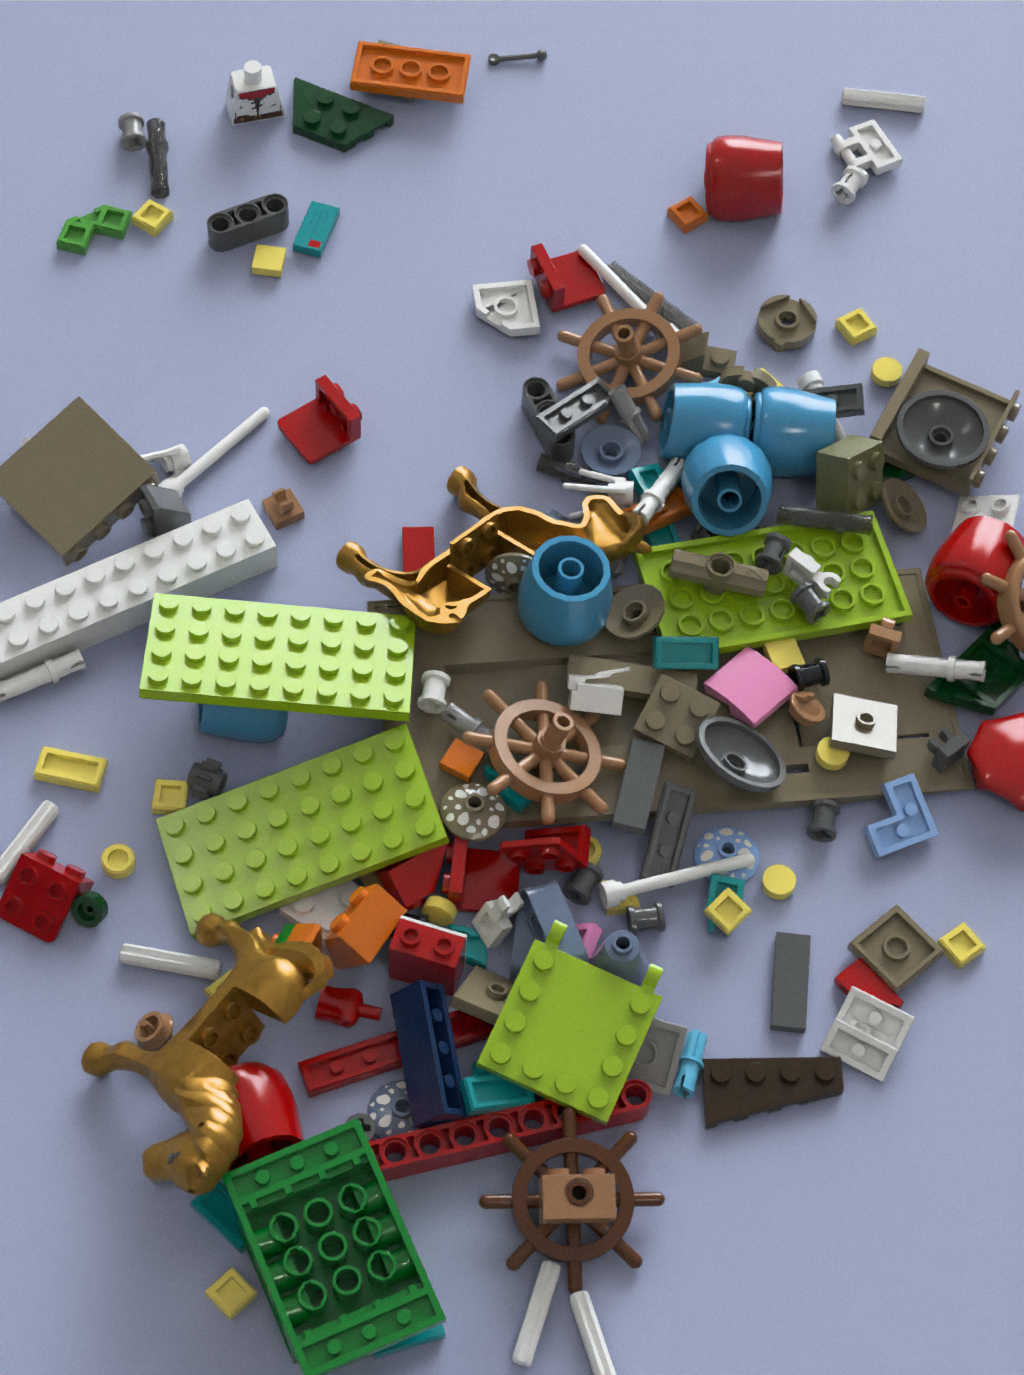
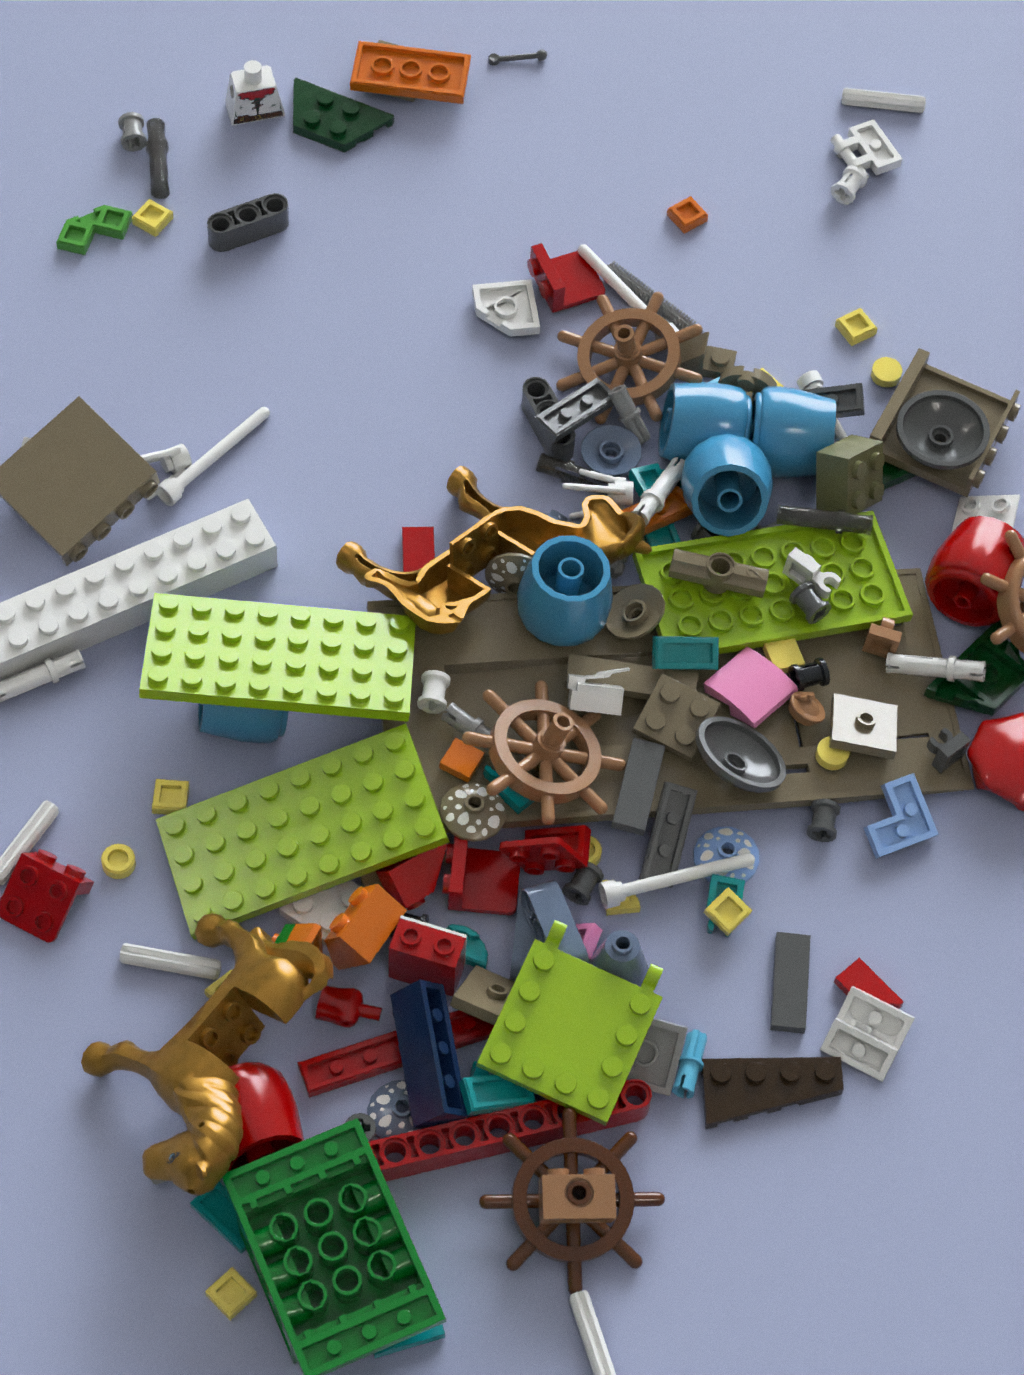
(70, 769): light yellow tile -> none
(89, 909): dark green tile -> none
(154, 1030): medium nougat hat -> none
(162, 510): dark grey slope -> none
(207, 779): dark grey gear -> none
(268, 260): light yellow tile -> none
(283, 508): medium nougat tile -> none
(316, 229): teal tile -> none
(322, 423): red bracket -> none
(440, 910): light yellow tile -> none
(493, 920): white plate -> none
(536, 1313): white axle -> none
(645, 918): dark grey bush -> none
(743, 178): red piece -> none
(773, 553): dark grey bush -> none
(778, 882): light yellow tile -> none
(786, 336): dark tan plate -> none
(896, 949): dark tan plate -> none
(903, 505): dark tan dish -> none
(961, 945): light yellow tile -> none

